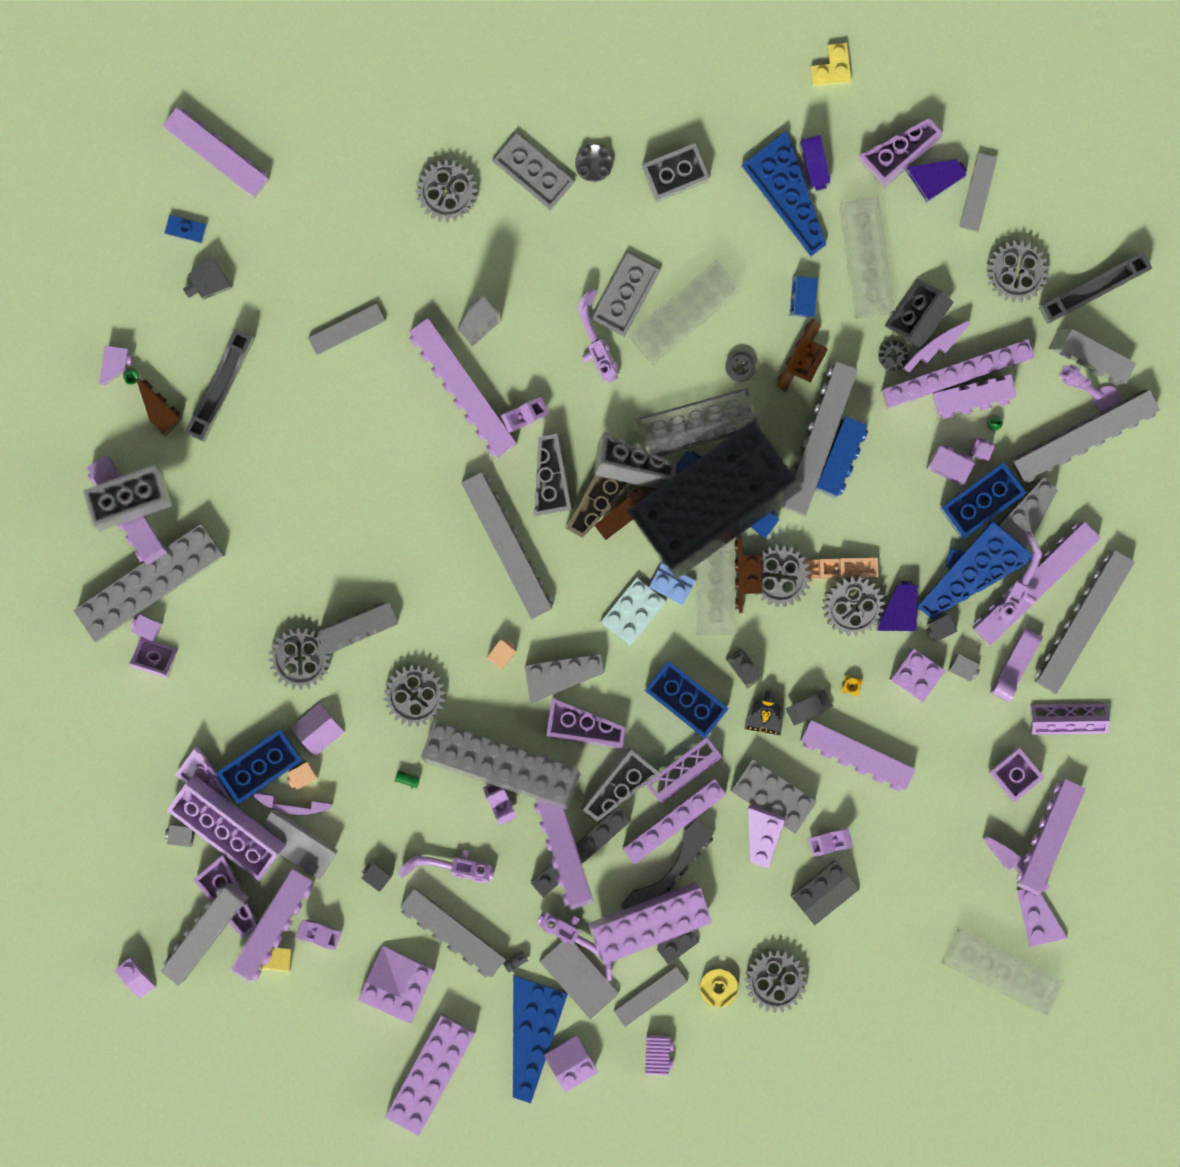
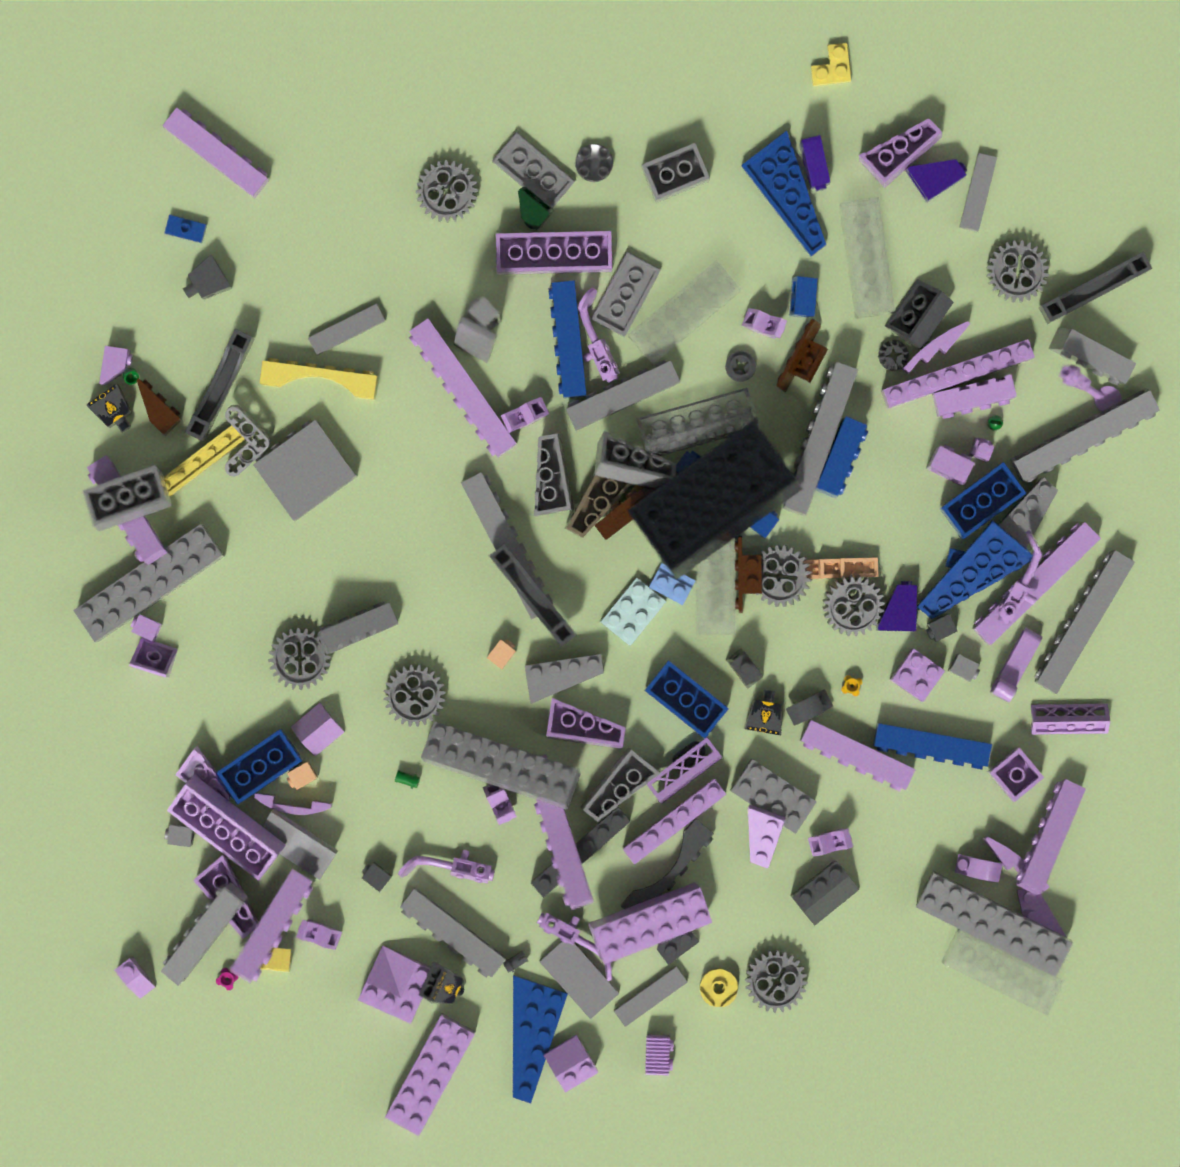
(111, 408): none -> torso
(202, 459): none -> light yellow plate
(227, 984): none -> dark pink plate
(251, 444): none -> light grey beam
(279, 374): none -> light yellow arch
(304, 470): none -> light grey panel
(441, 985): none -> dark grey torso
(474, 339): none -> light grey tile
(532, 595): none -> dark grey arch
(533, 209): none -> dark green slope
(553, 252): none -> lavender brick
(568, 338): none -> blue brick
(623, 395): none -> light grey brick
(689, 760): none -> black beam
(764, 323): none -> lavender brick
(933, 745): none -> blue brick
(978, 868): none -> lavender brick
(994, 923): none -> light grey brick

